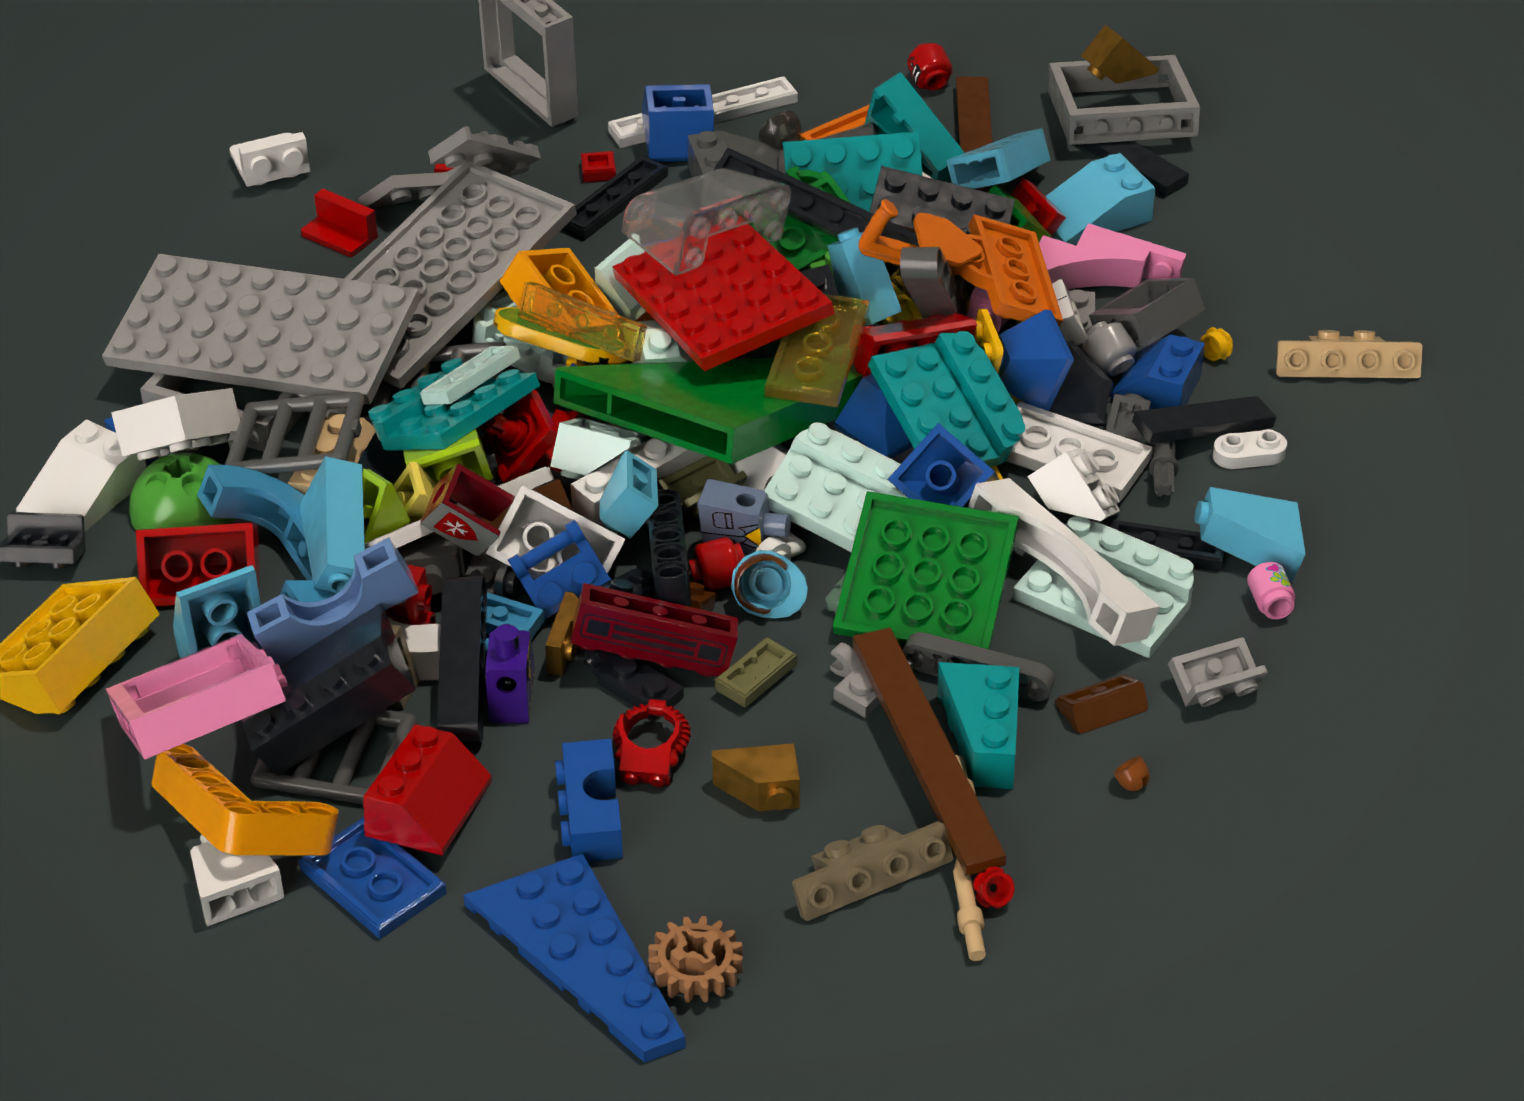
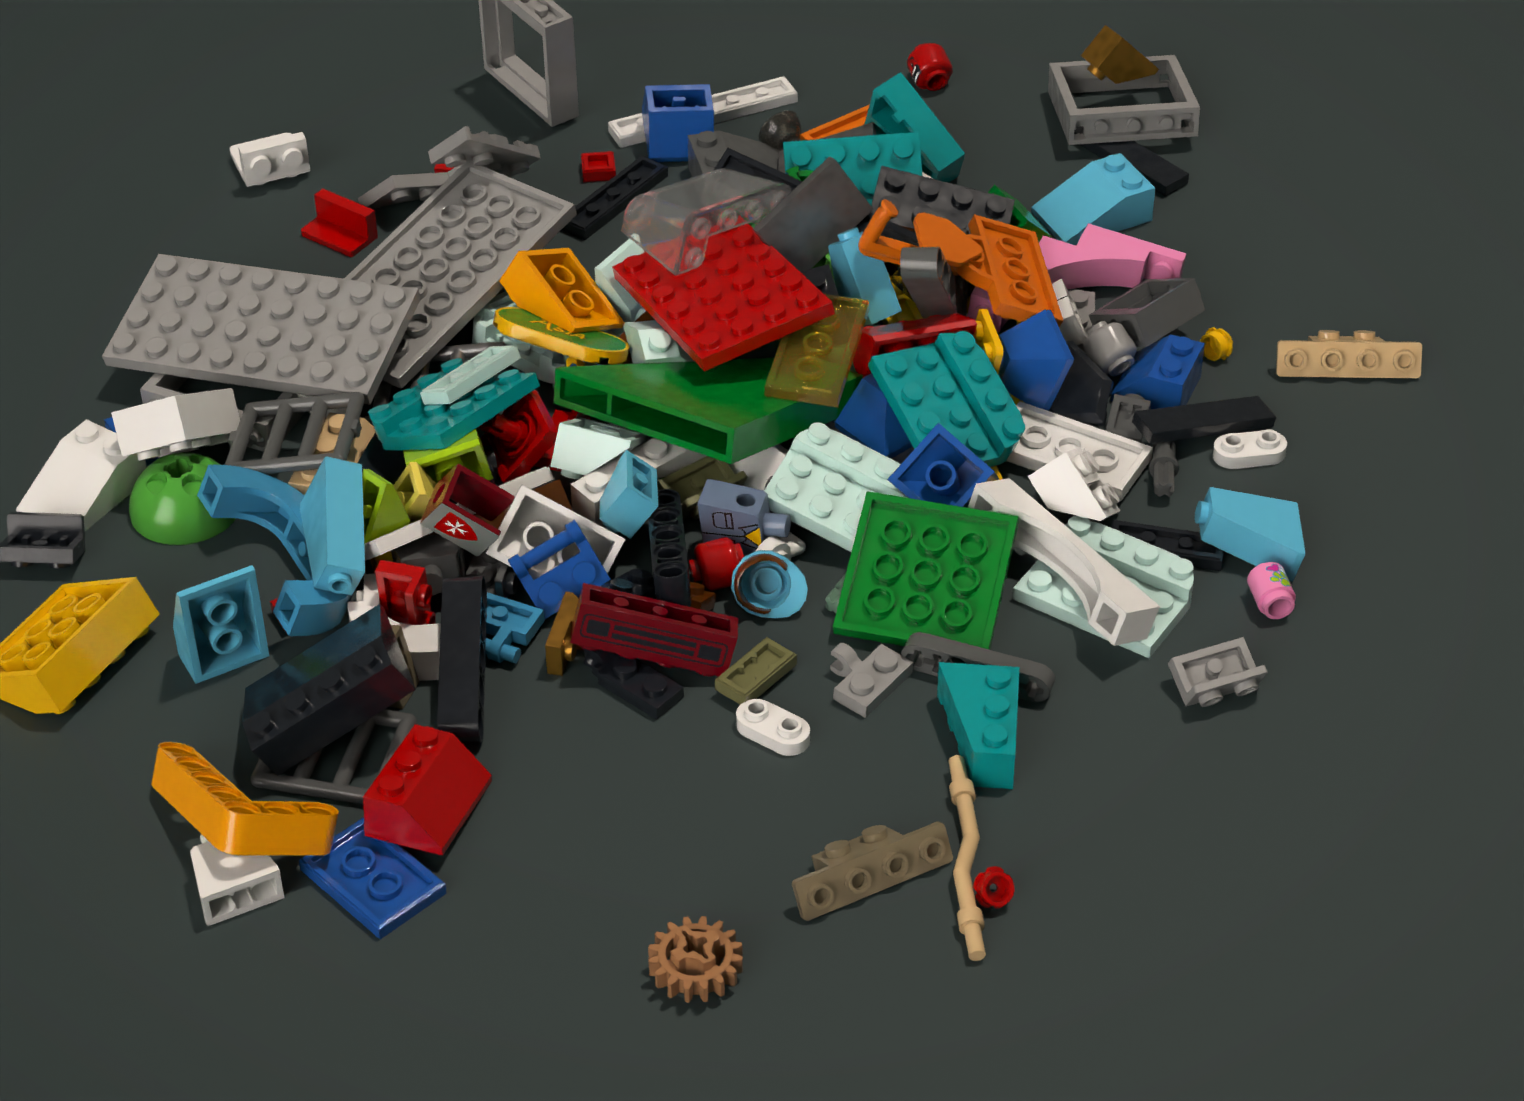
(192, 555): red slope -> none
(197, 695): bright pink window -> none
(292, 626): medium blue arch -> none
(509, 656): dark purple torso -> none
(578, 943): blue wing -> none
(582, 321): clear yellow tile -> none
(592, 823): blue arch -> none
(649, 764): red piece -> none
(759, 776): pearl gold slope -> none
(773, 727): none -> white plate
(814, 216): none -> flat silver tile
(929, 752): reddish brown tile -> none
(973, 114): reddish brown tile -> none
(999, 160): medium azure slope -> none
(1038, 206): red plate -> none
(1103, 703): reddish brown slope -> none
(1133, 774): dark orange hinge -> none

